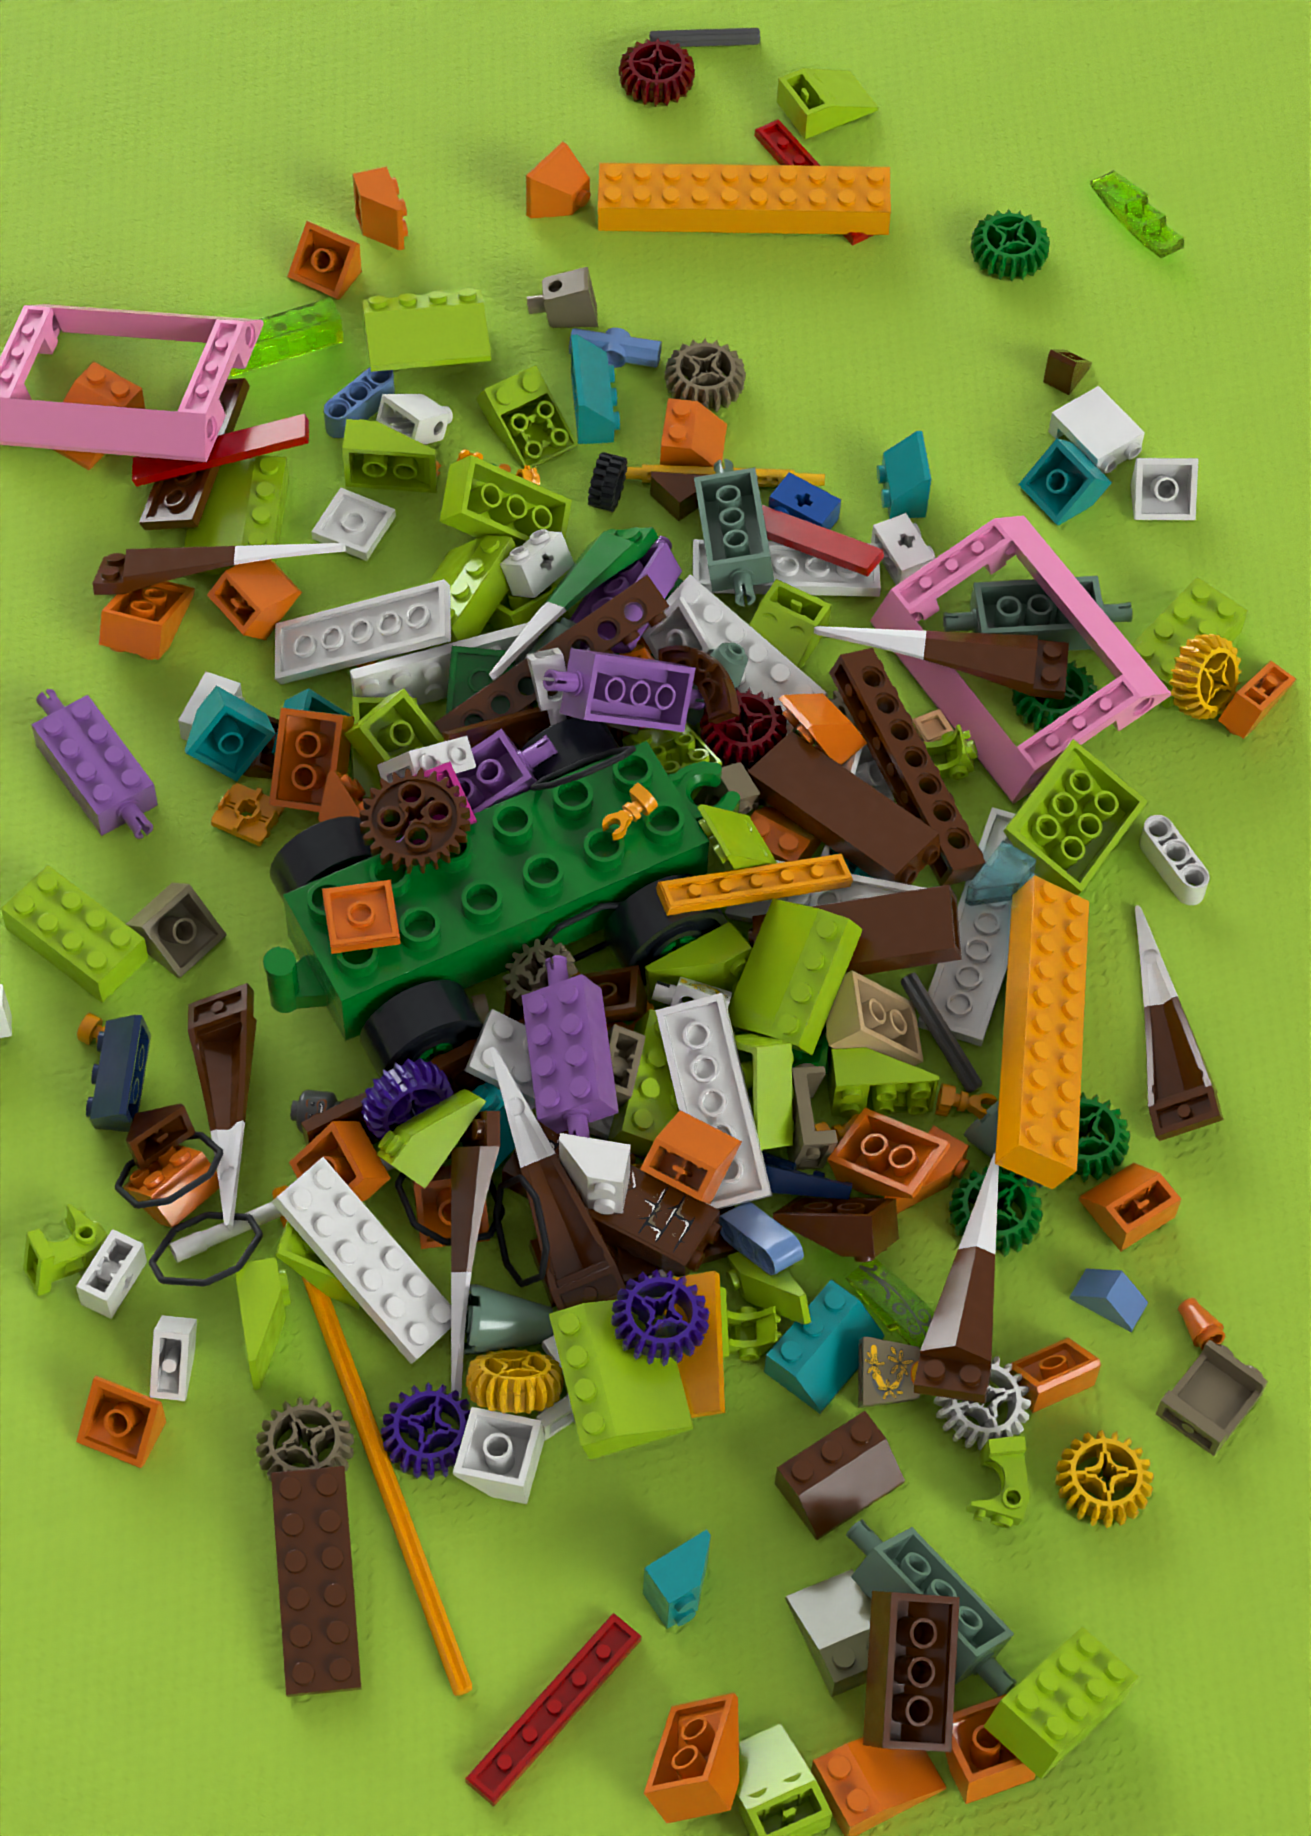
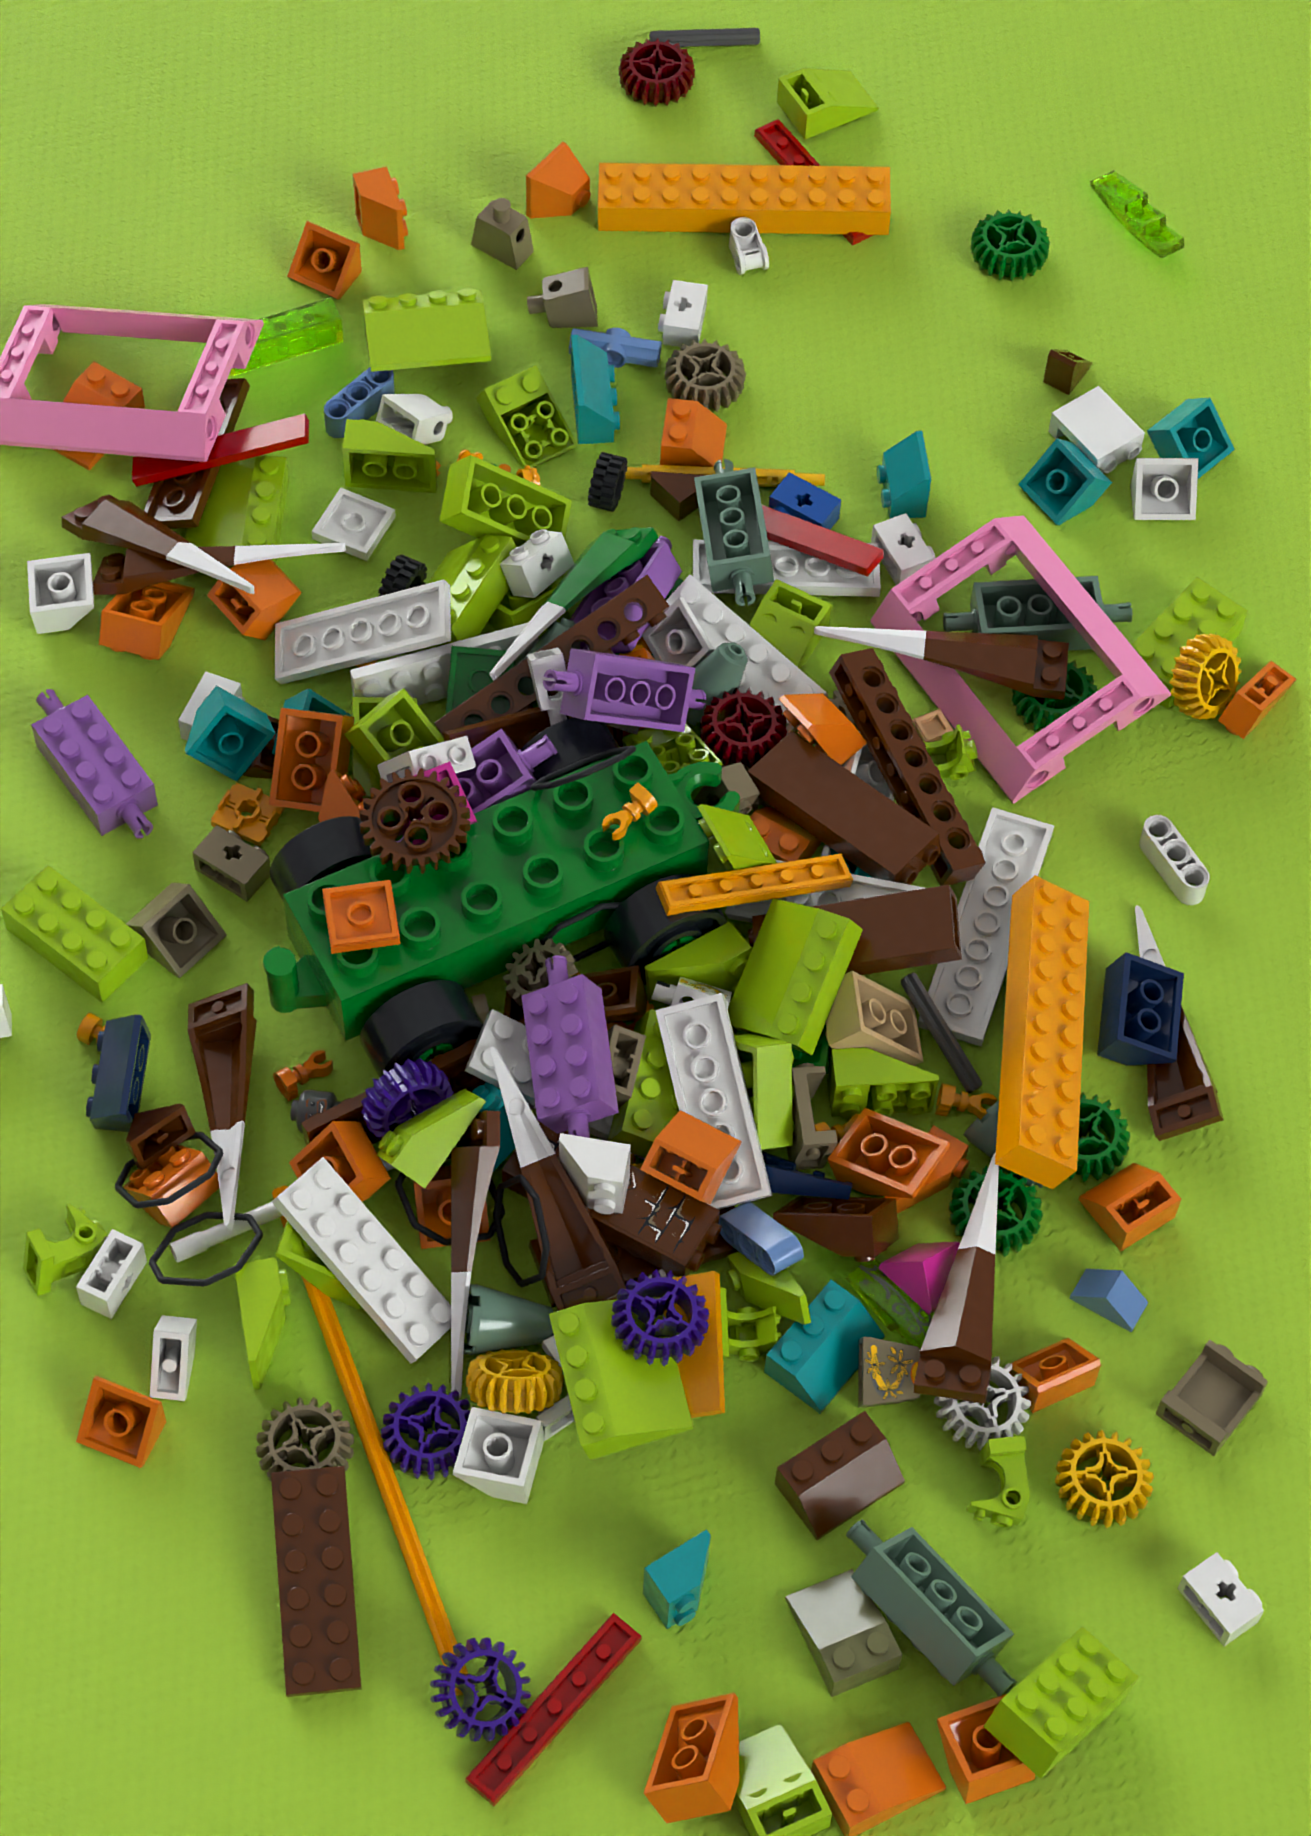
(60, 591): none -> white slope
(130, 527): none -> plate
(232, 862): none -> dark tan brick
(287, 1080): none -> orange piece
(402, 575): none -> black tyre
(472, 1703): none -> dark purple gear
(503, 233): none -> dark tan torso
(684, 313): none -> white brick
(709, 677): reddish brown tile -> none
(747, 246): none -> white piece
(911, 1671): reddish brown slope -> none
(922, 1271): none -> dark pink slope
(1001, 876): clear light blue slope -> none
(1074, 818): lime slope -> none
(1140, 1012): none -> dark blue slope
(1192, 432): none -> teal slope
(1200, 1323): orange cone -> none
(1223, 1616): none -> white brick

